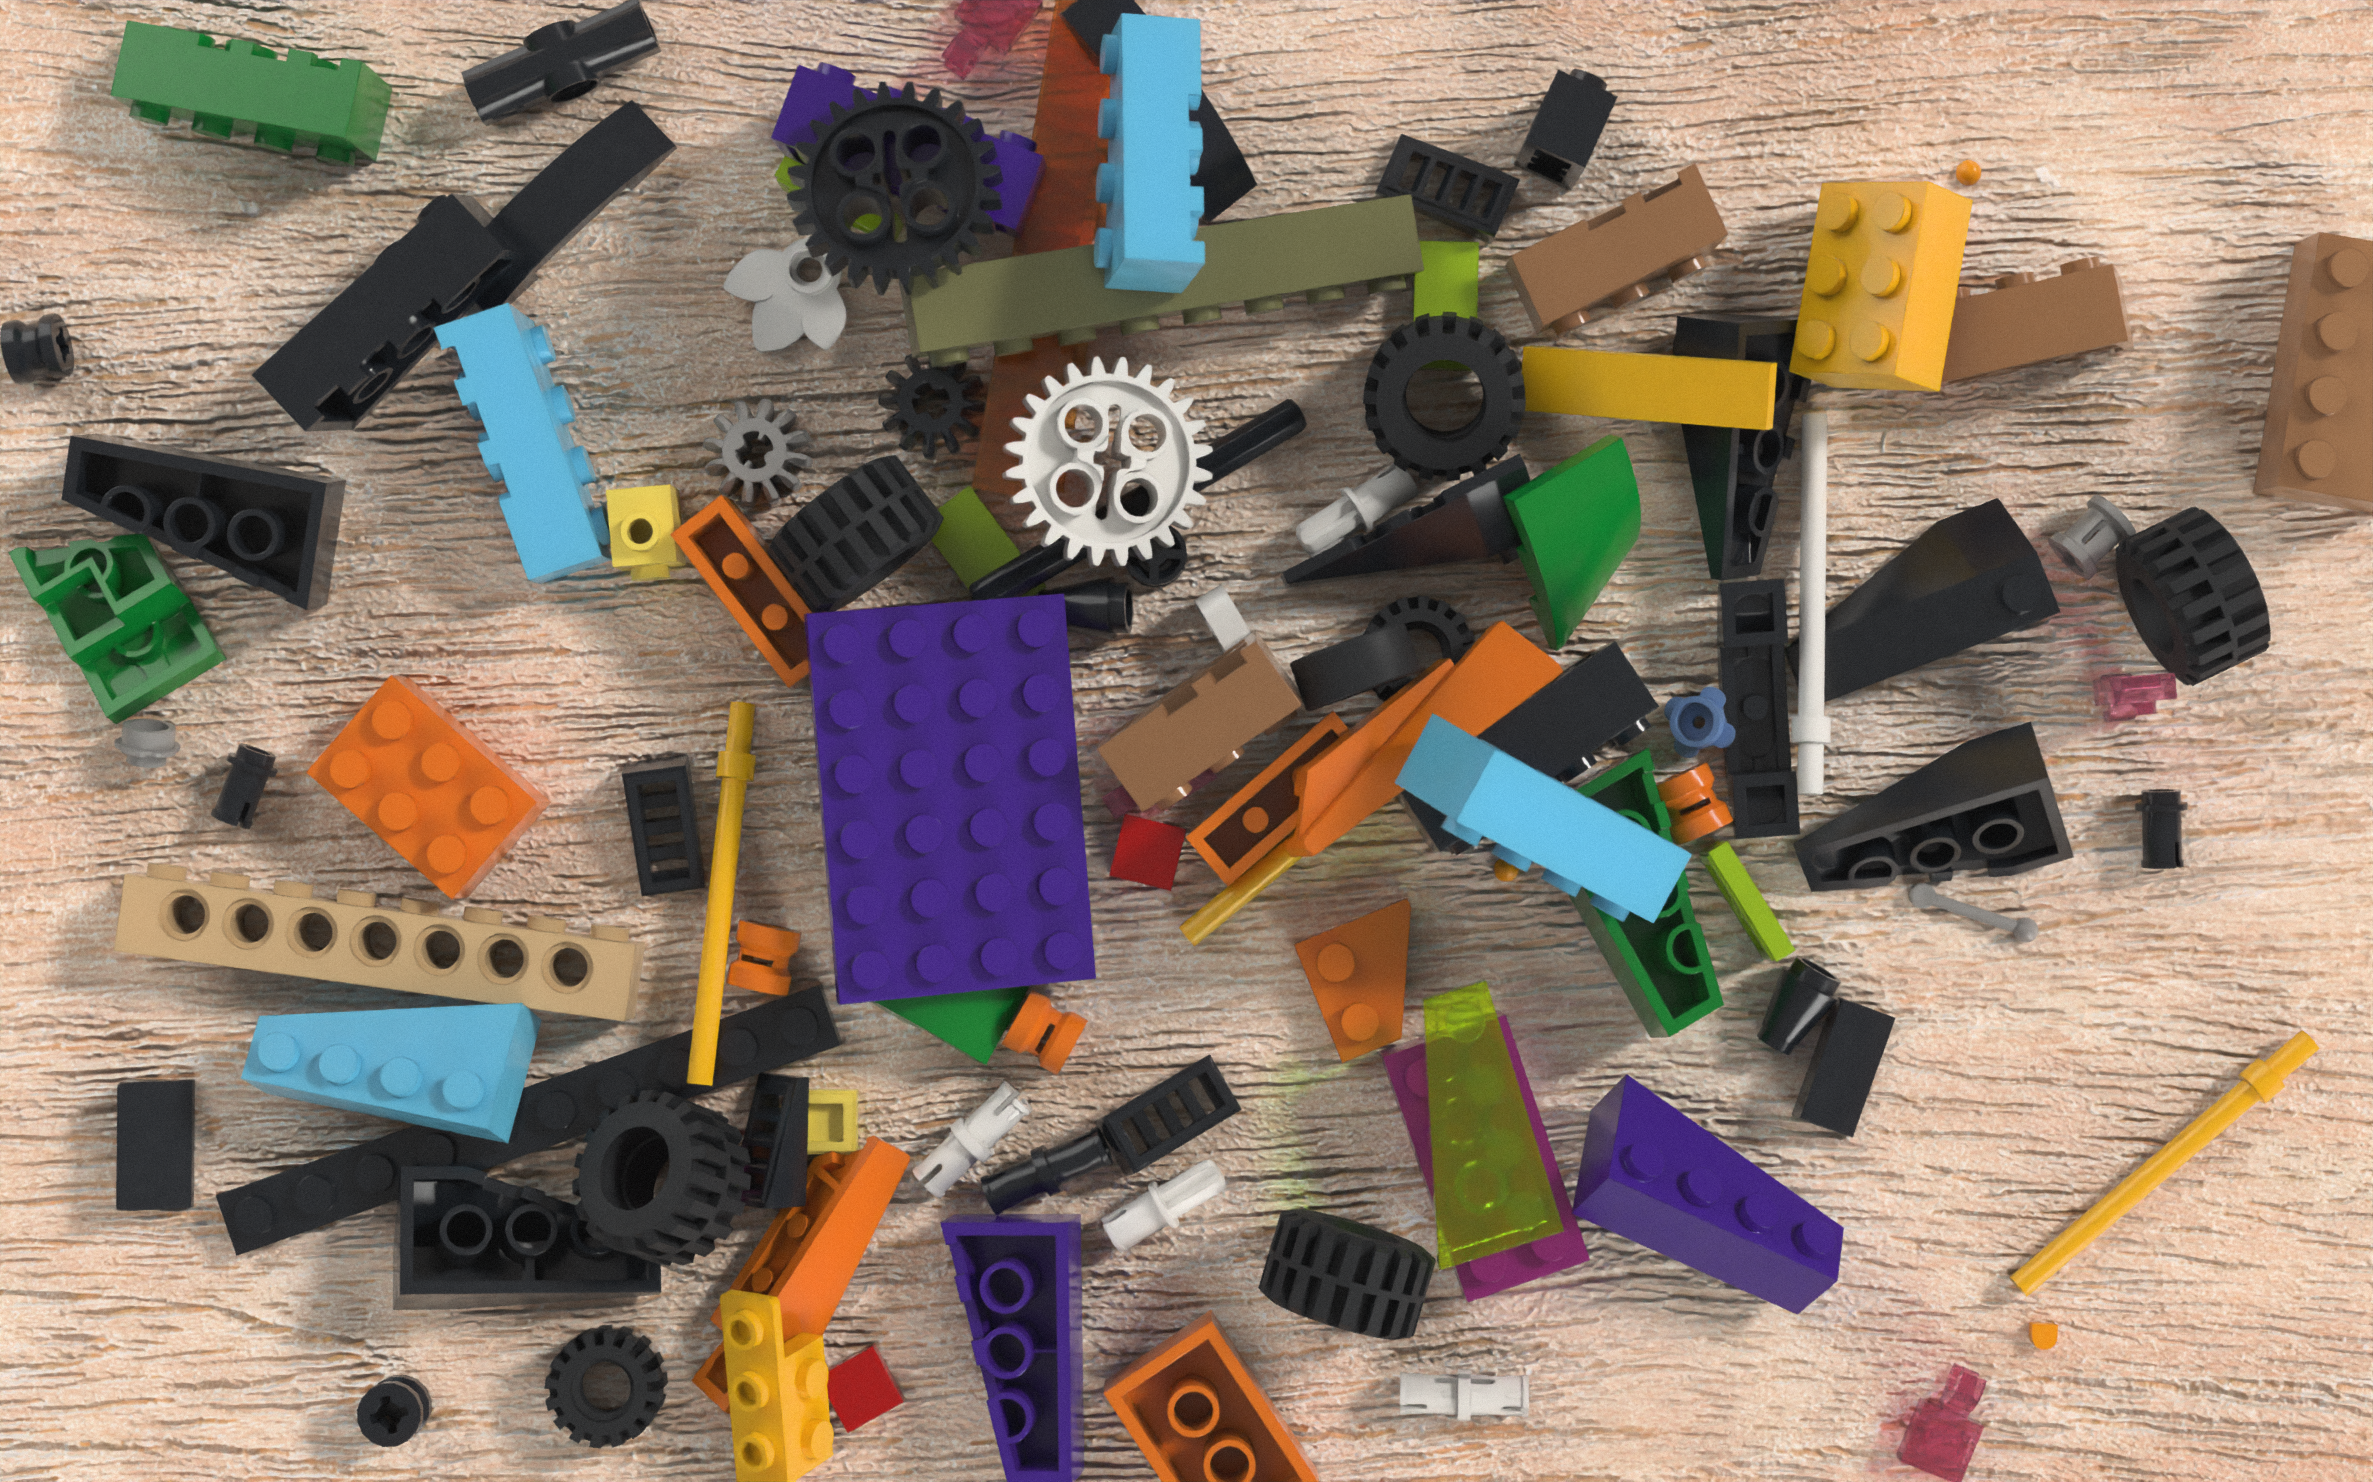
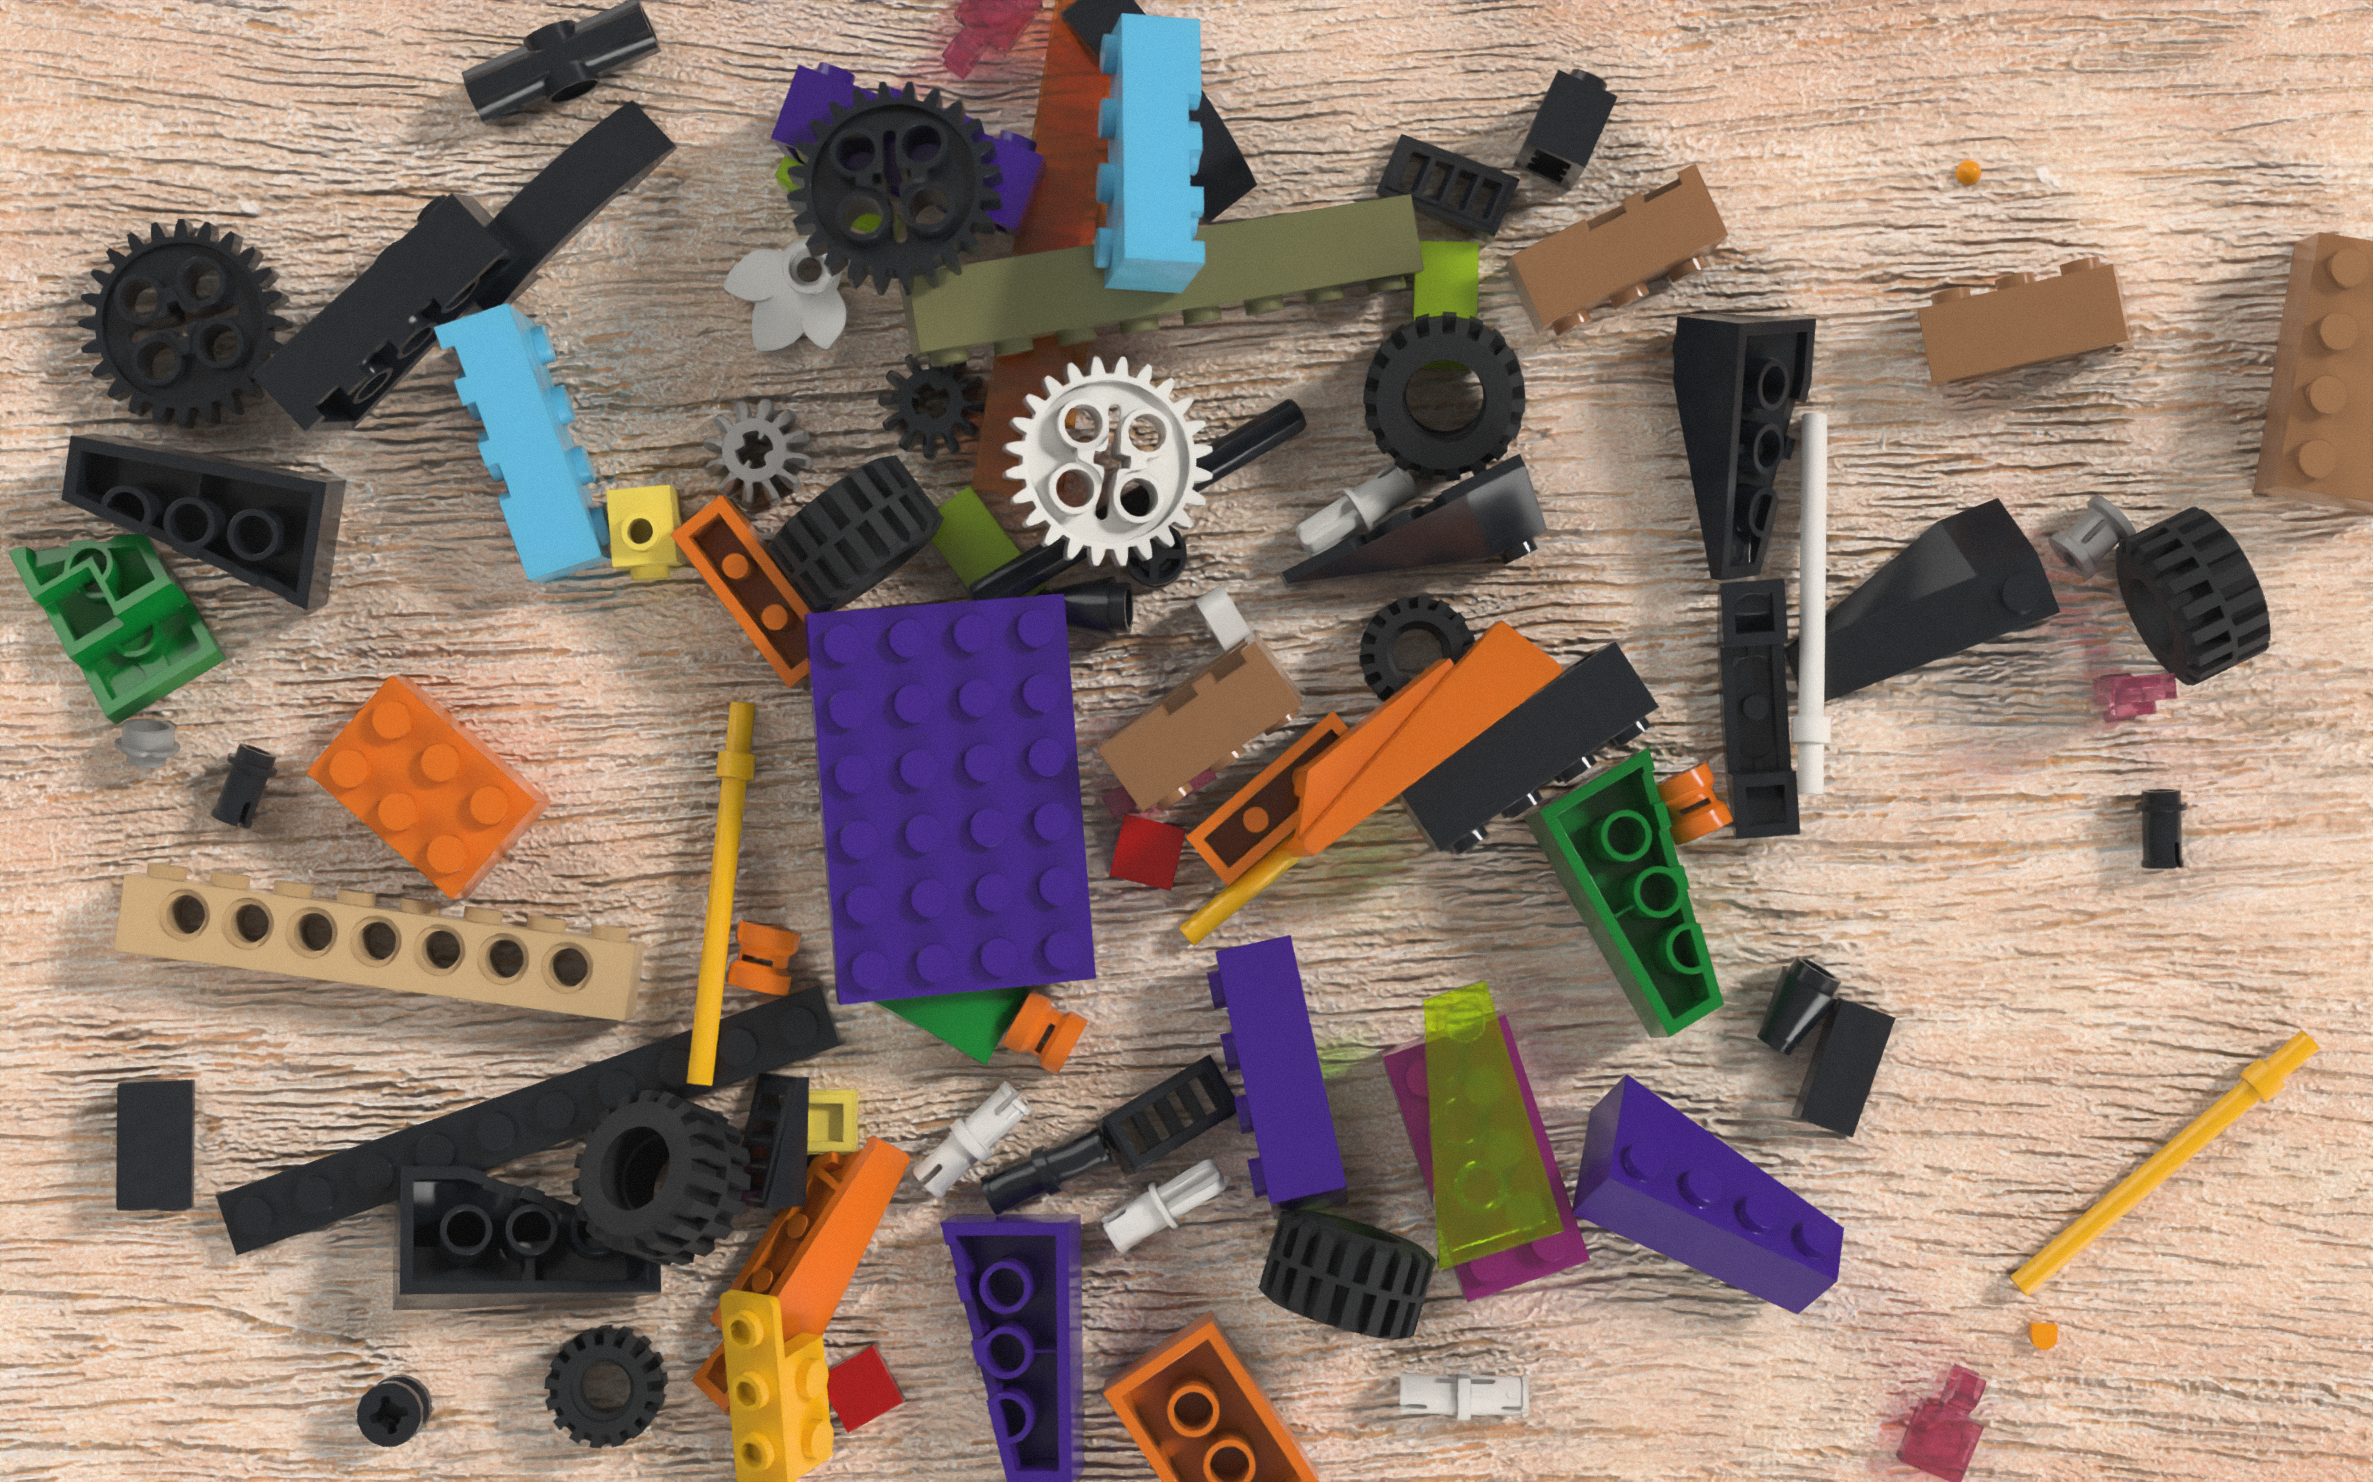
(37, 349): black wheel -> none
(174, 270): none -> black gear
(251, 92): green wedge -> none
(411, 1065): medium azure wedge -> none
(655, 771): black slope -> none
(1280, 1076): none -> dark purple wedge
(1355, 666): black tyre -> none
(1361, 978): orange wing -> none
(1505, 871): light orange piece -> none
(1541, 822): medium azure wedge -> none
(1575, 532): green slope -> none
(1649, 387): yellow tile -> none
(1683, 713): medium blue plate -> none
(1746, 901): lime tile -> none
(1881, 285): yellow brick -> none
(1924, 896): light grey hinge -> none
(1964, 811): black wedge -> none

